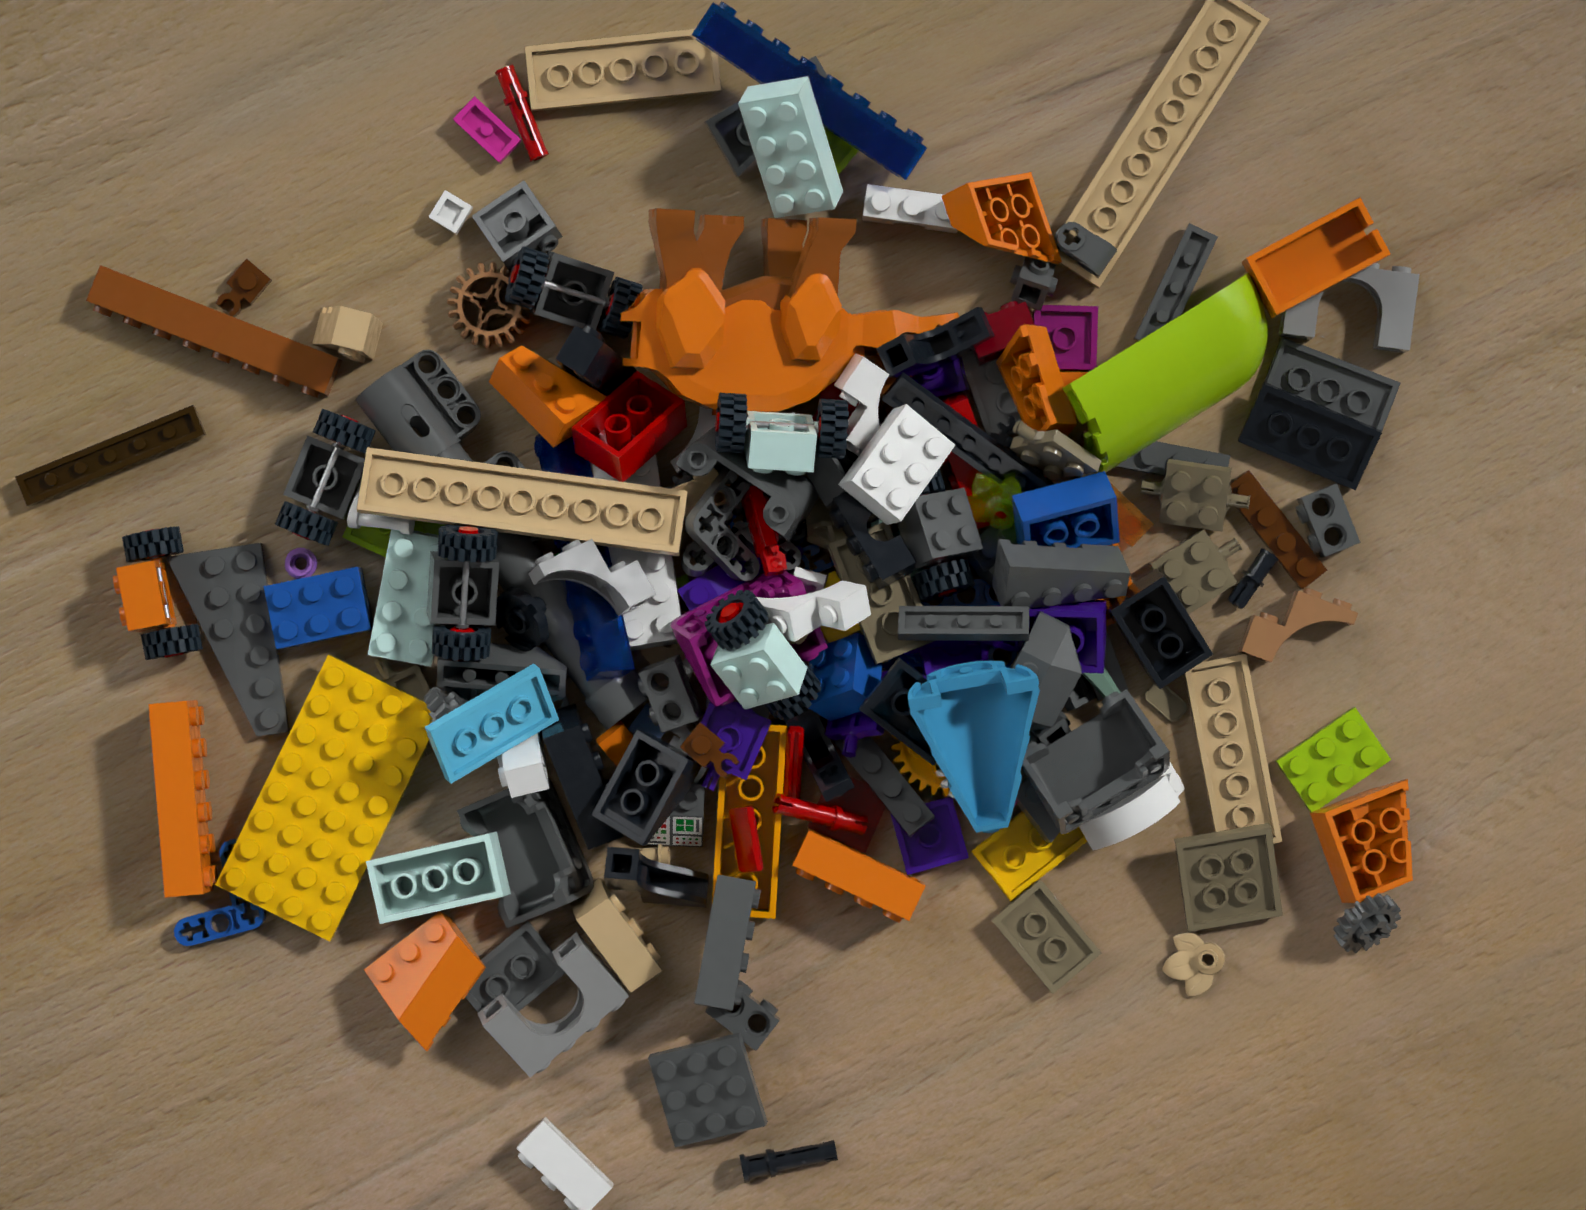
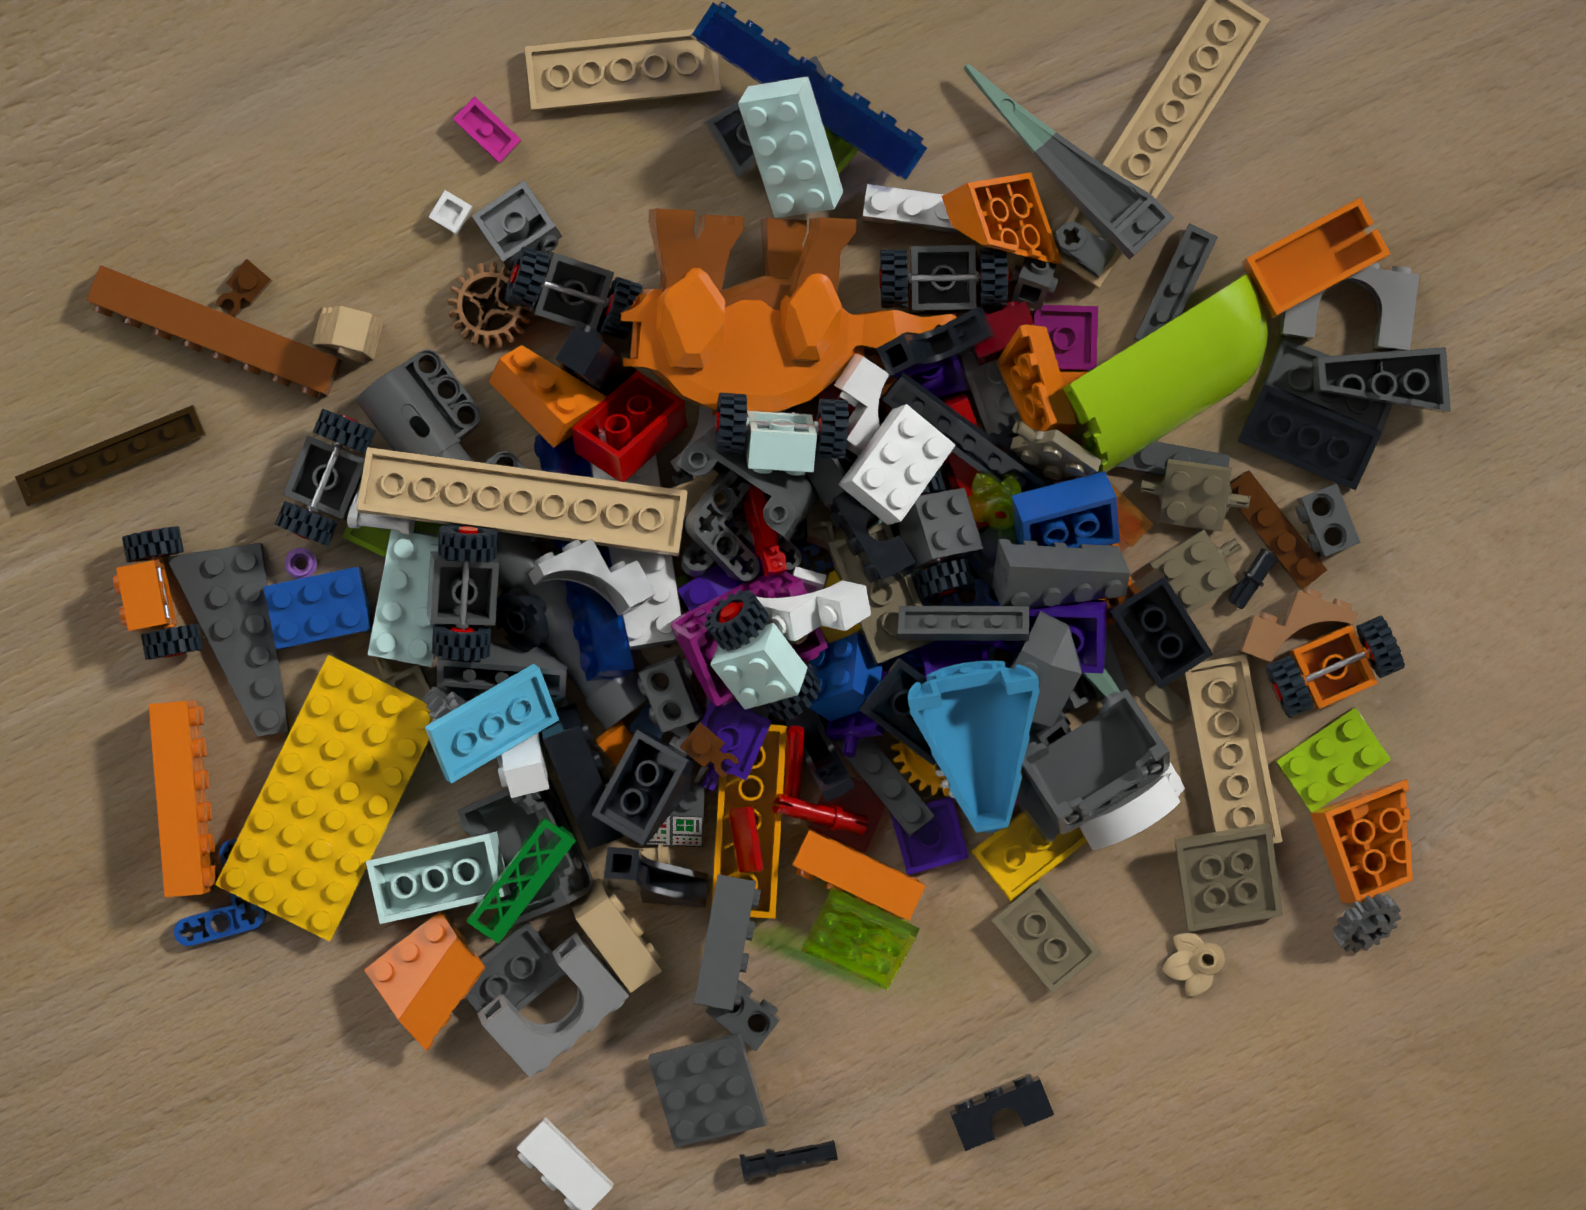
(507, 78): red pin -> none
(527, 884): none -> green fence
(860, 939): none -> clear neon green plate
(943, 278): none -> brick
(974, 1118): none -> black arch
(1107, 200): none -> dark grey plate
(1334, 666): none -> brick
(1394, 377): none -> dark grey wedge

